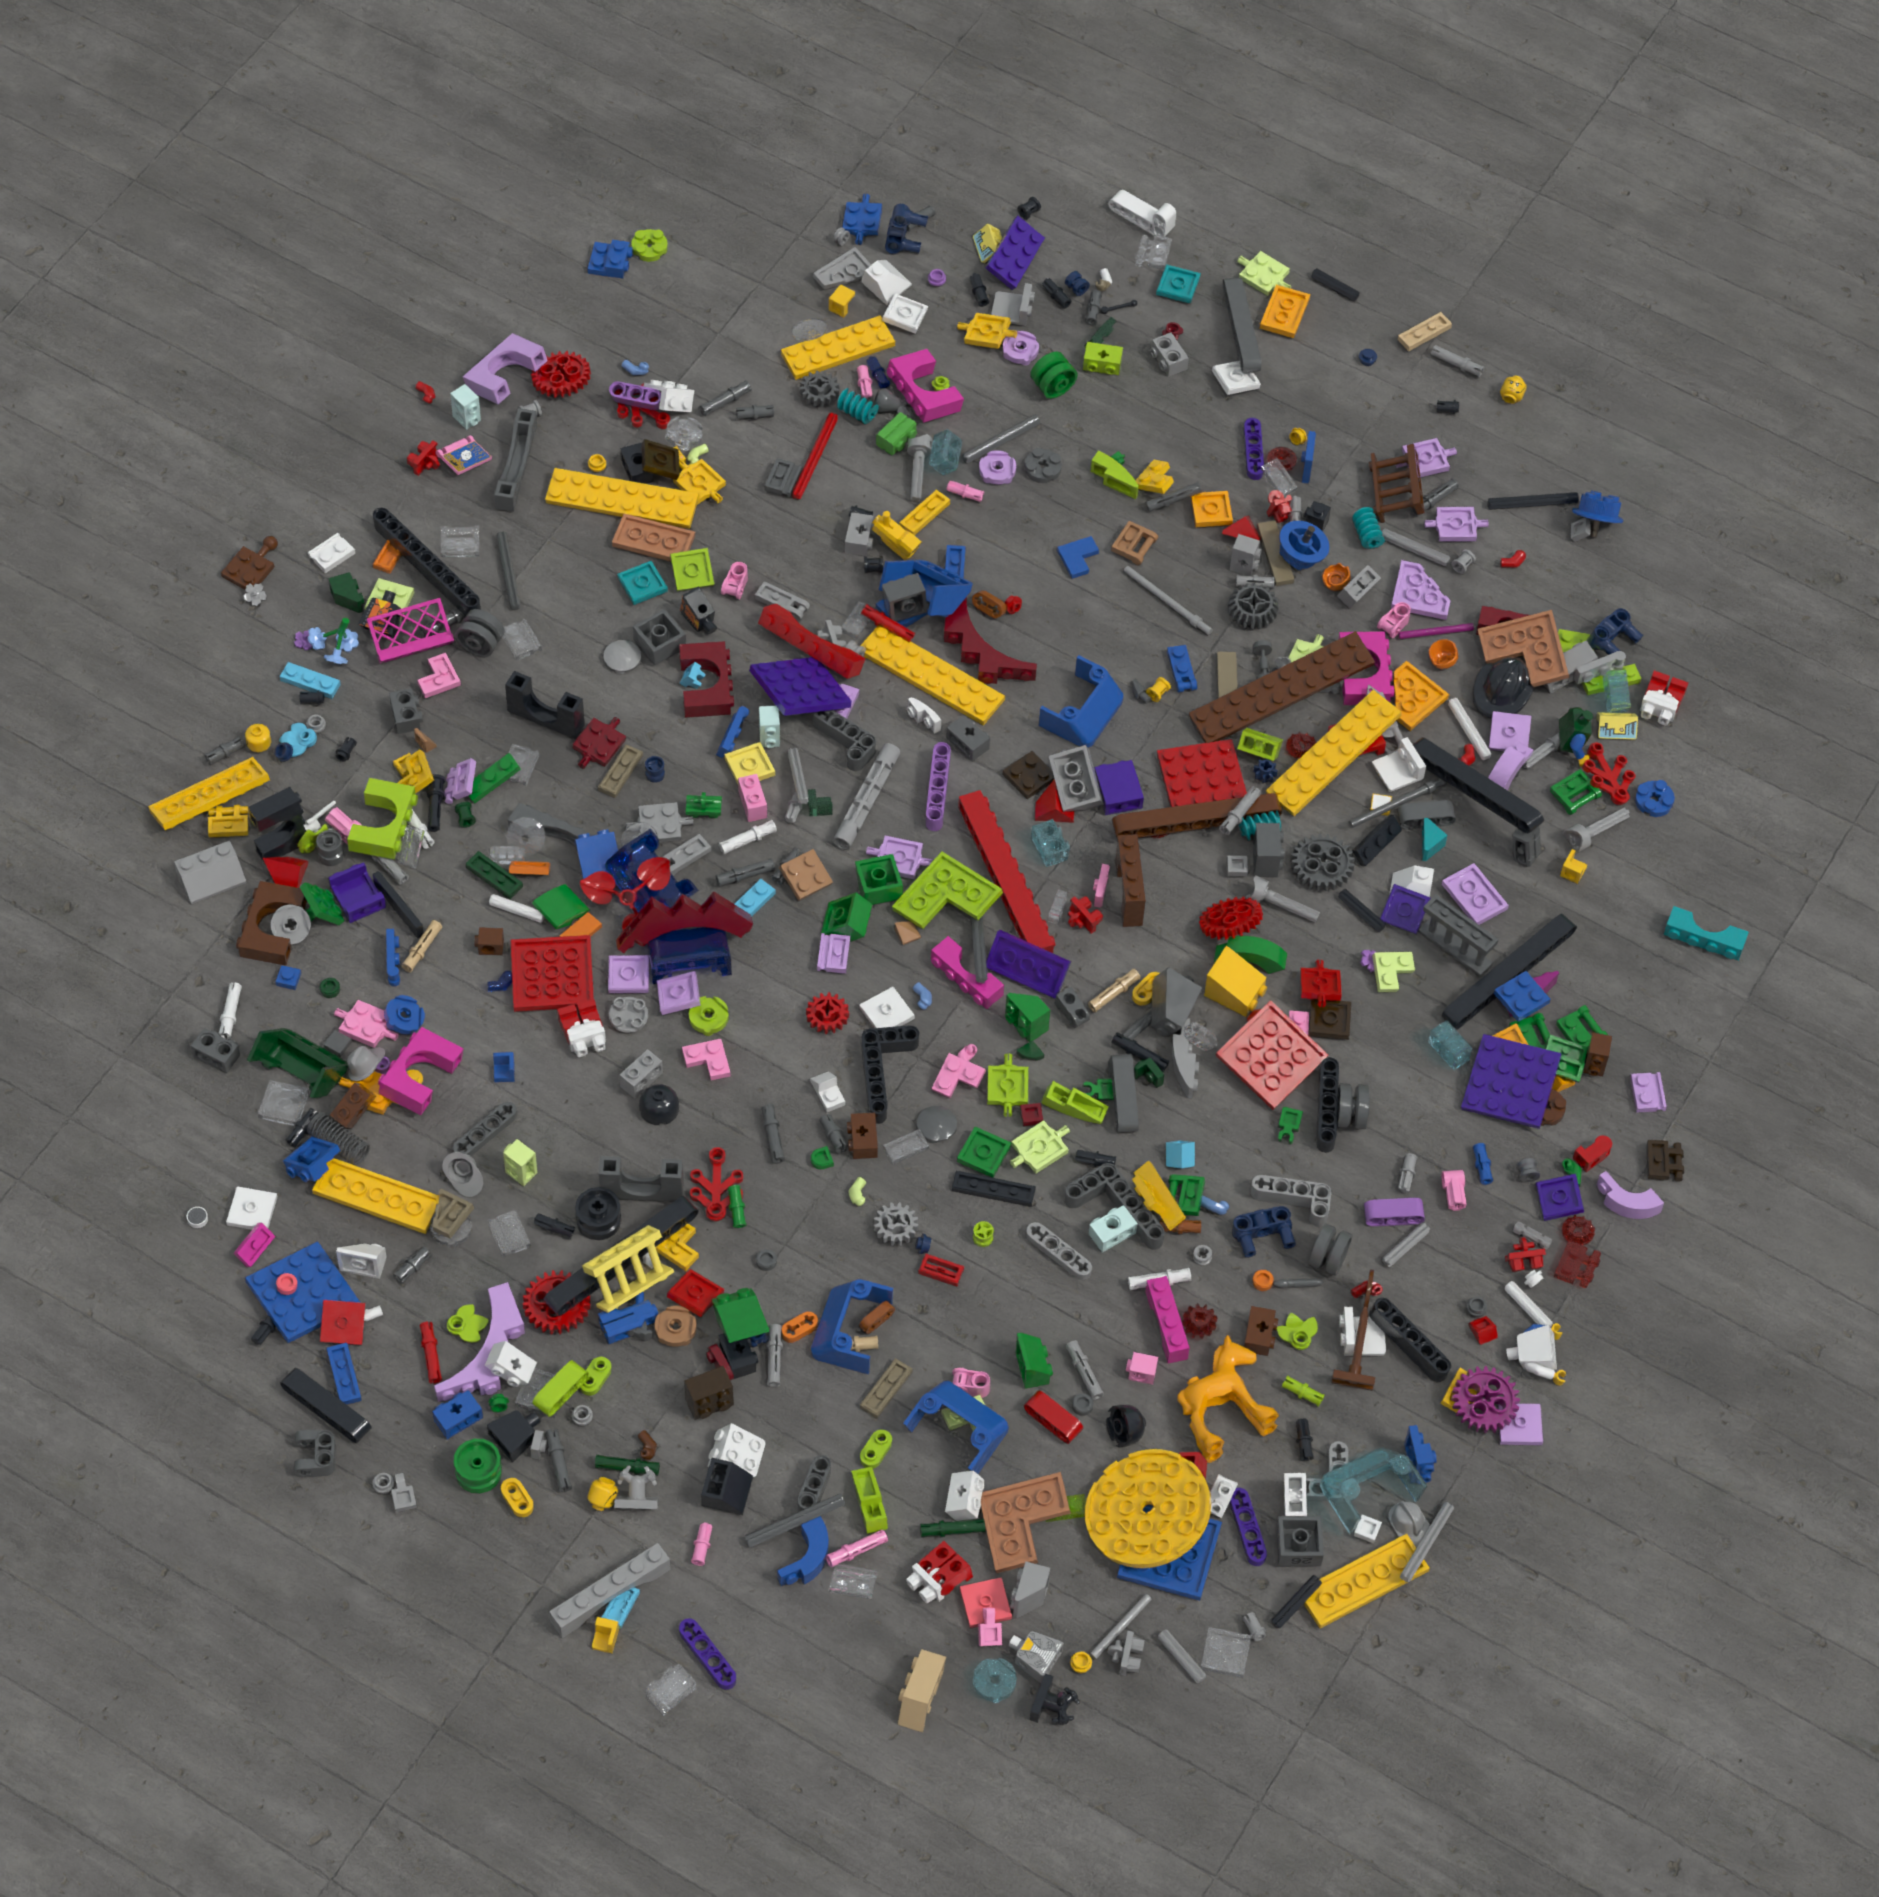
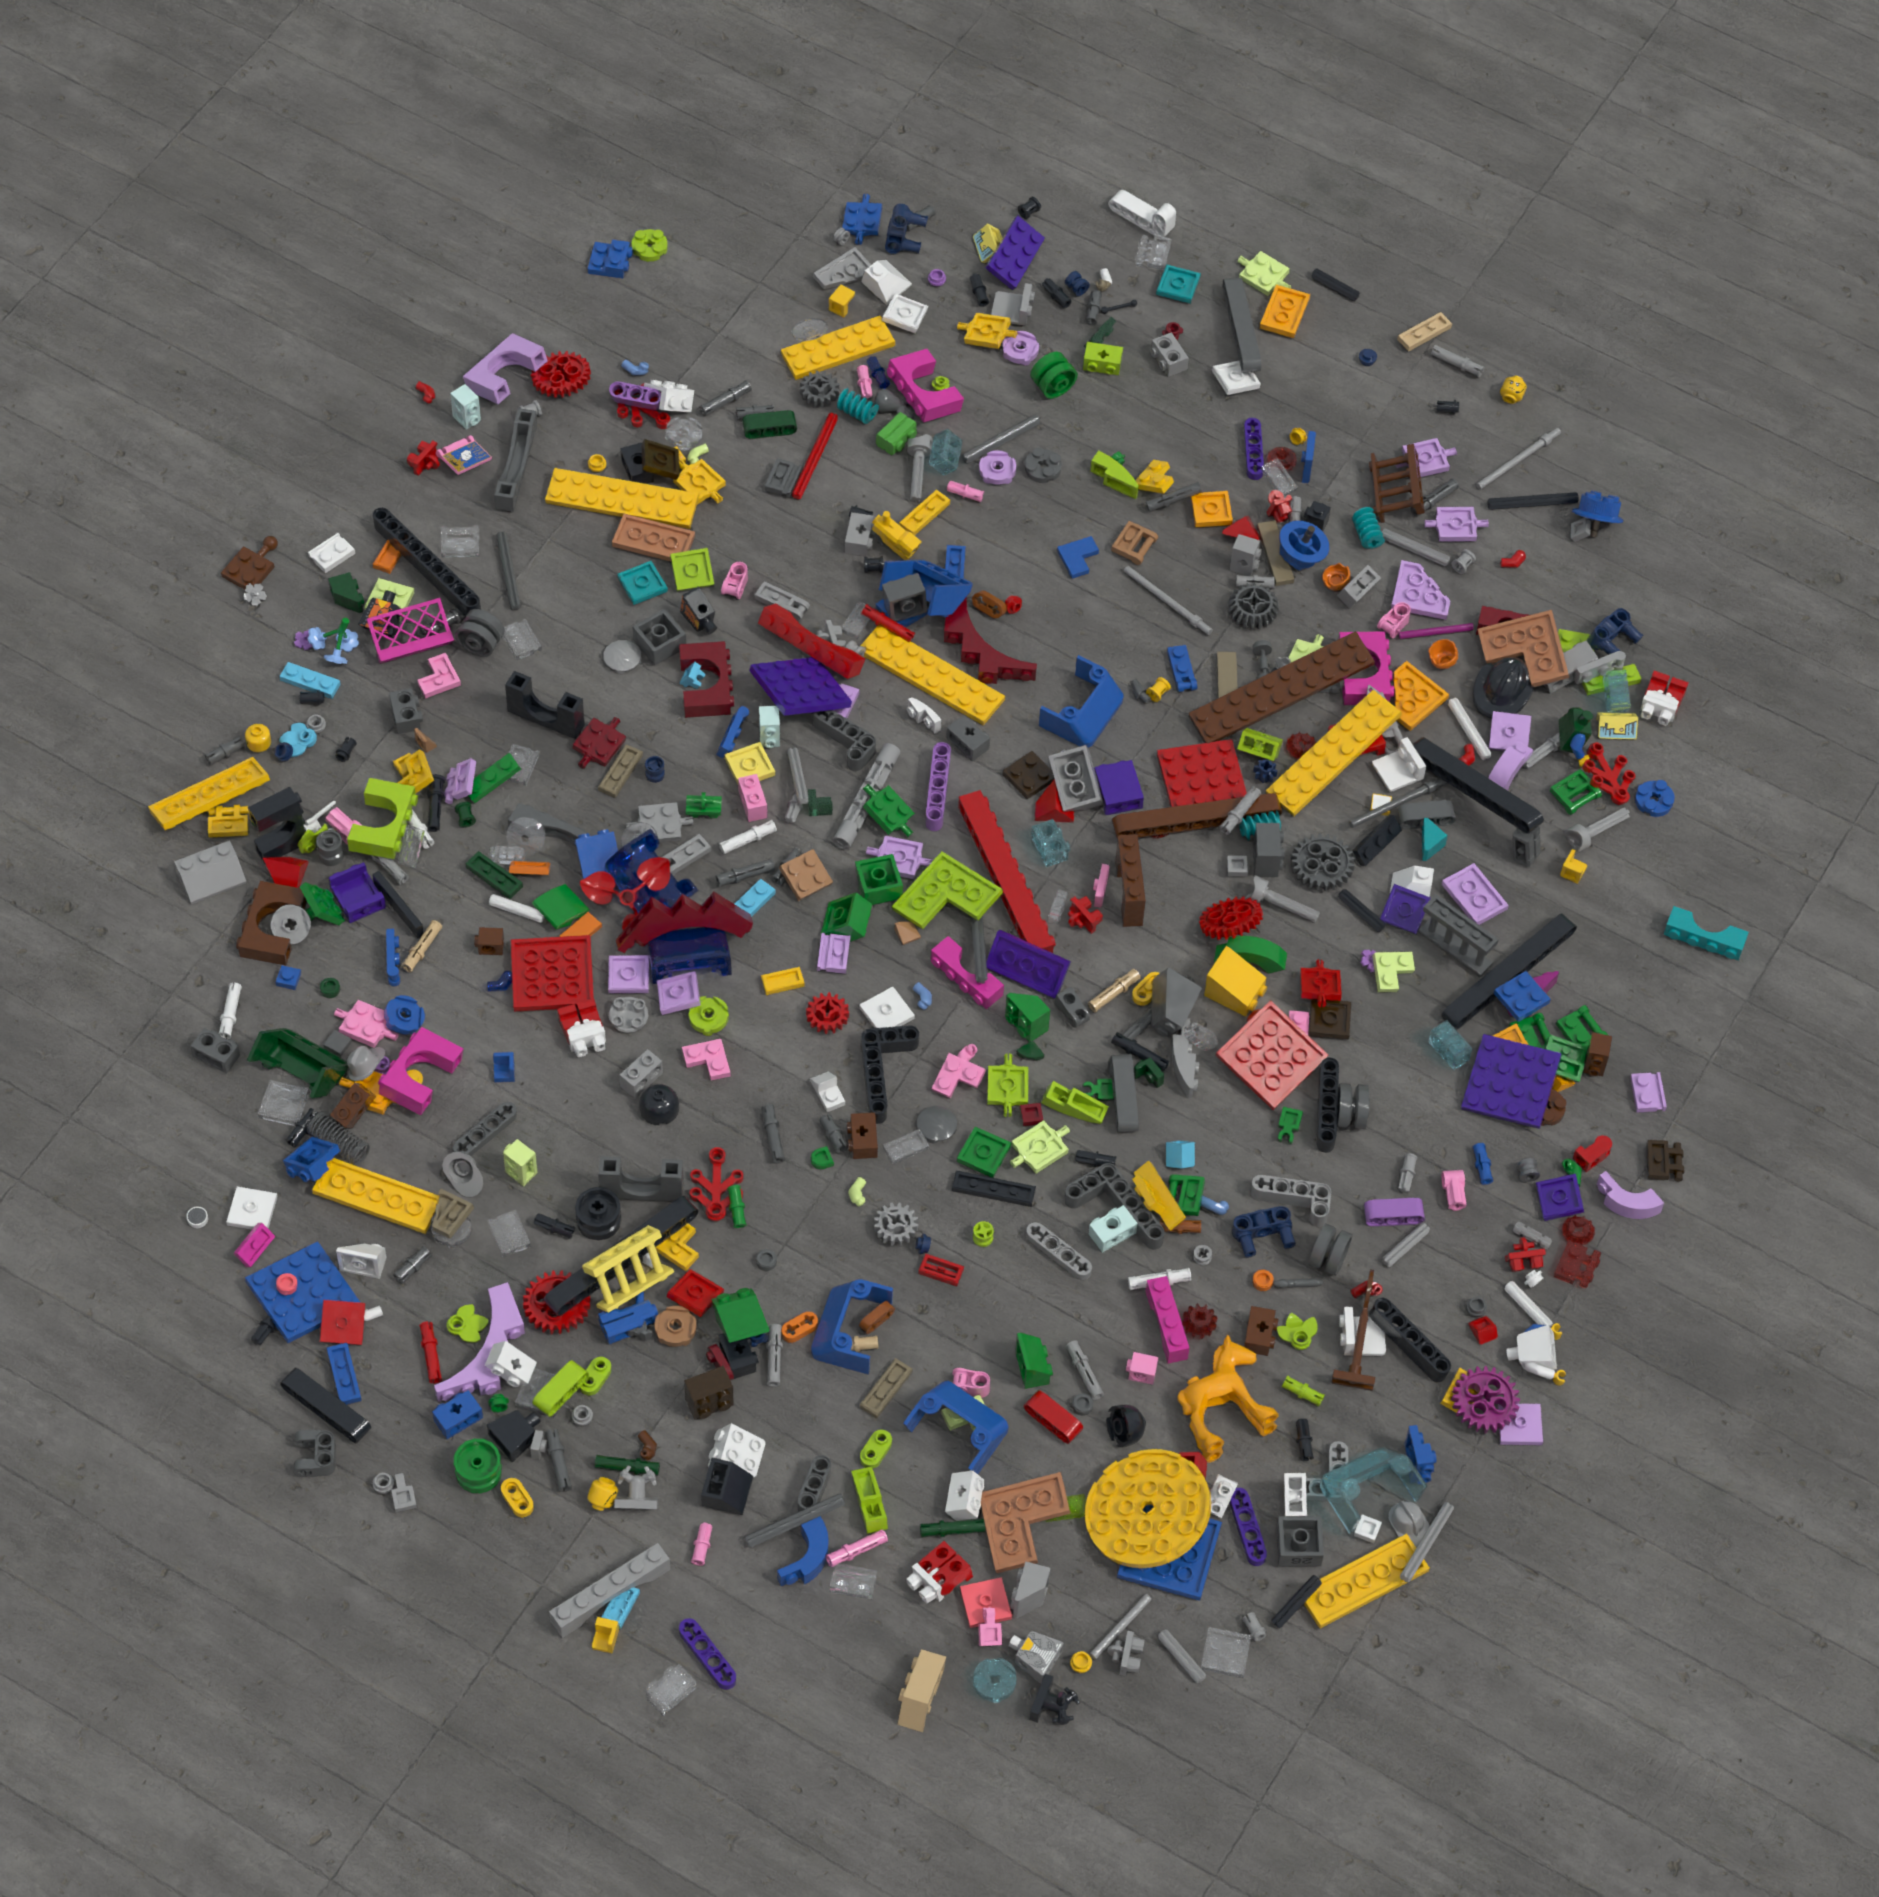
(769, 424): none -> dark green beam
(782, 980): none -> yellow tile
(888, 810): none -> green plate
(1544, 440): none -> light grey bar

